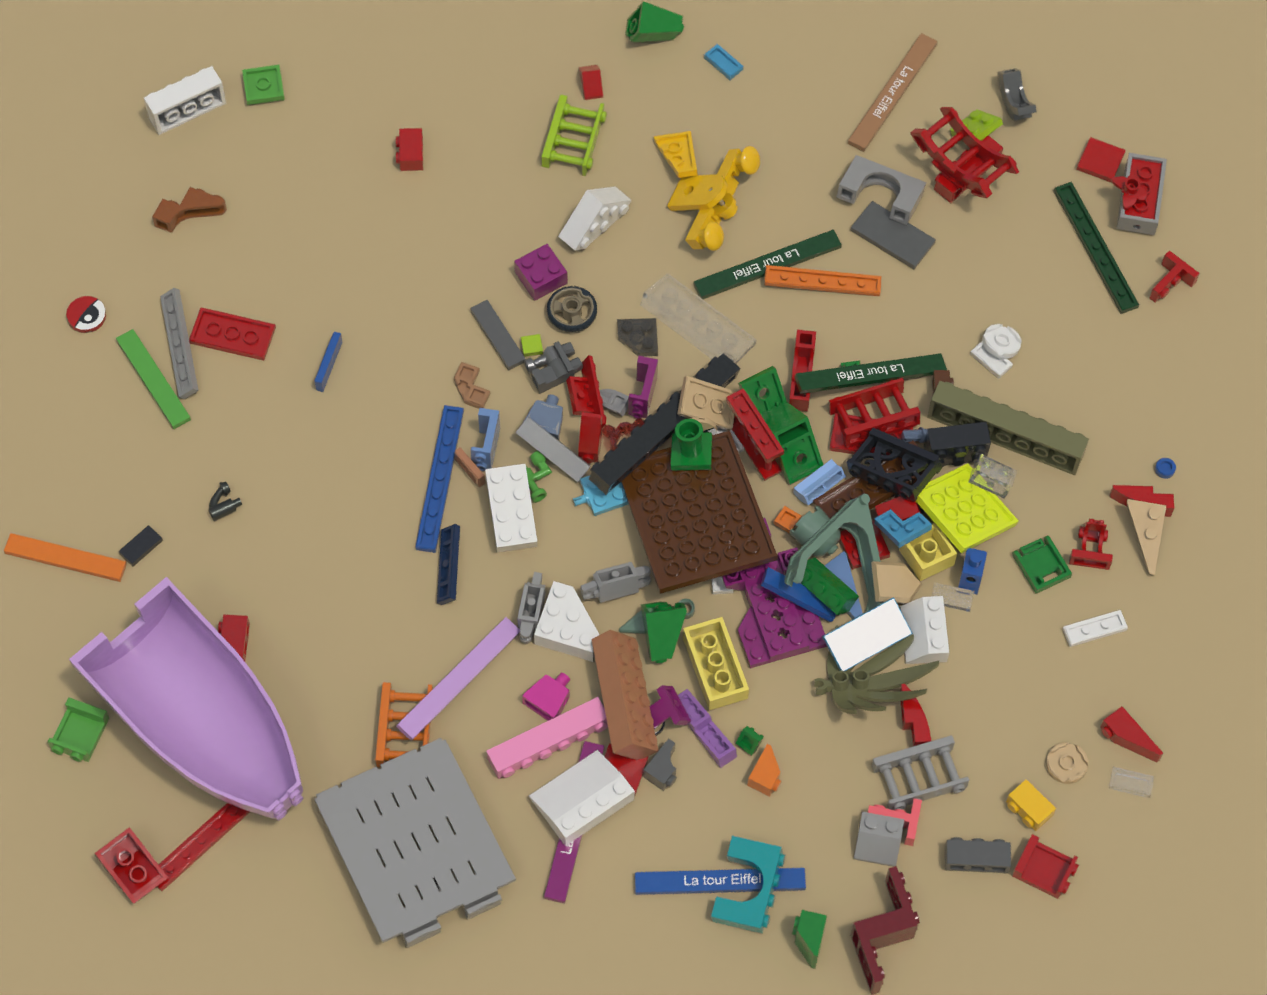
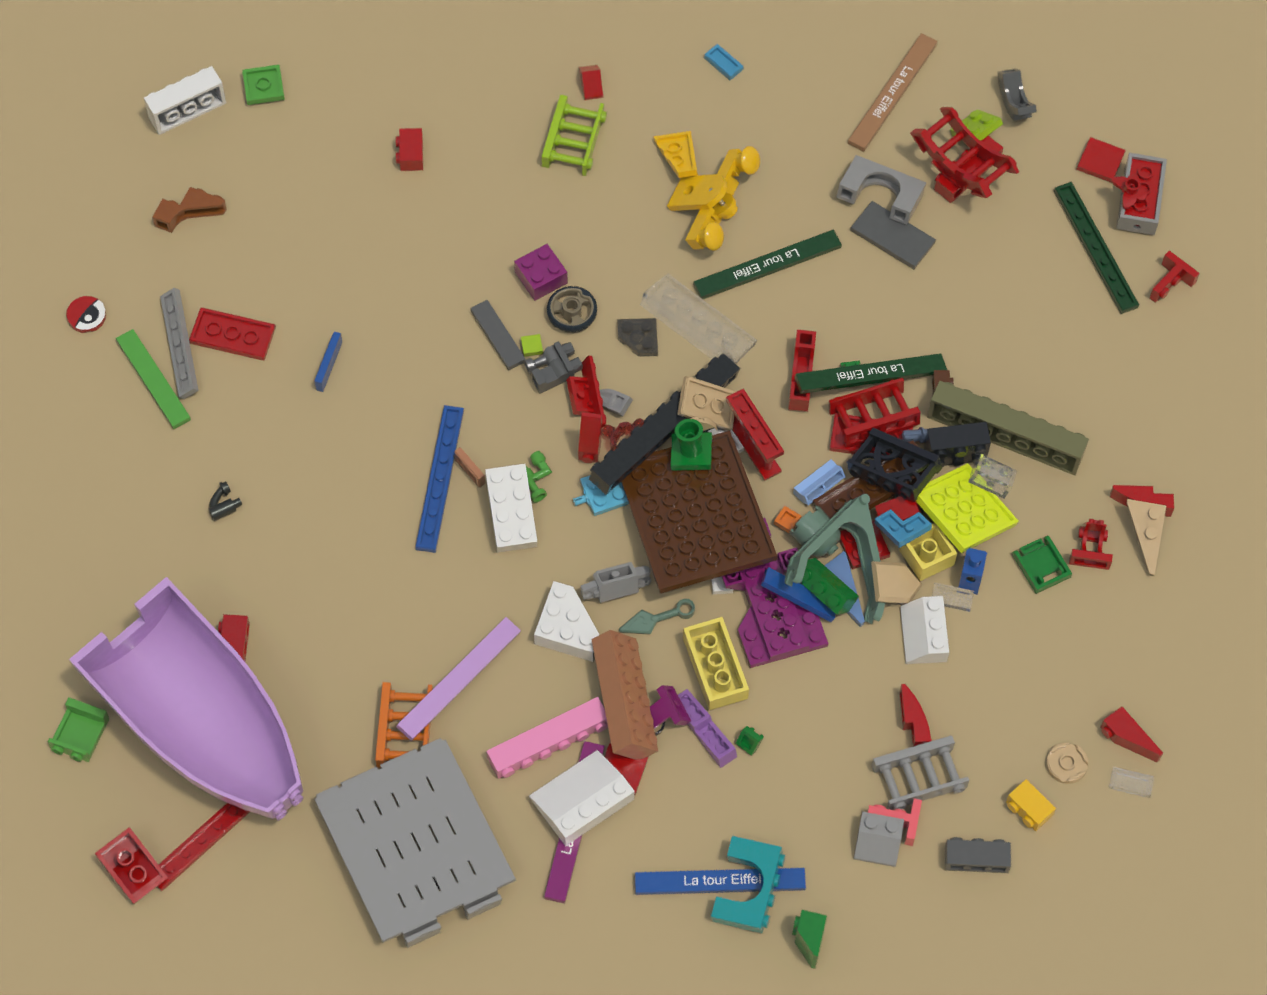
(65, 557): orange tile -> none
(140, 545): black tile -> none
(448, 564): dark blue plate -> none
(465, 380): medium nougat tile -> none
(490, 425): medium blue panel -> none
(531, 607): light grey hinge -> none
(548, 415): sand blue torso -> none
(548, 696): dark pink torso -> none
(553, 449): light grey tile -> none
(594, 216): white brick -> none
(646, 372): magenta panel -> none
(653, 24): green slope -> none
(660, 768): dark grey arch -> none
(662, 628): green slope -> none
(765, 773): orange slope -> none
(786, 423): green bracket -> none
(822, 280): orange tile -> none
(851, 687): olive plant -> none
(867, 634): tile -> none
(884, 929): dark red bracket -> none
(995, 365): white tile -> none
(1001, 341): white tile -> none
(1045, 868): red panel -> none
(1095, 628): white tile -> none
(1165, 468): blue tile -> none

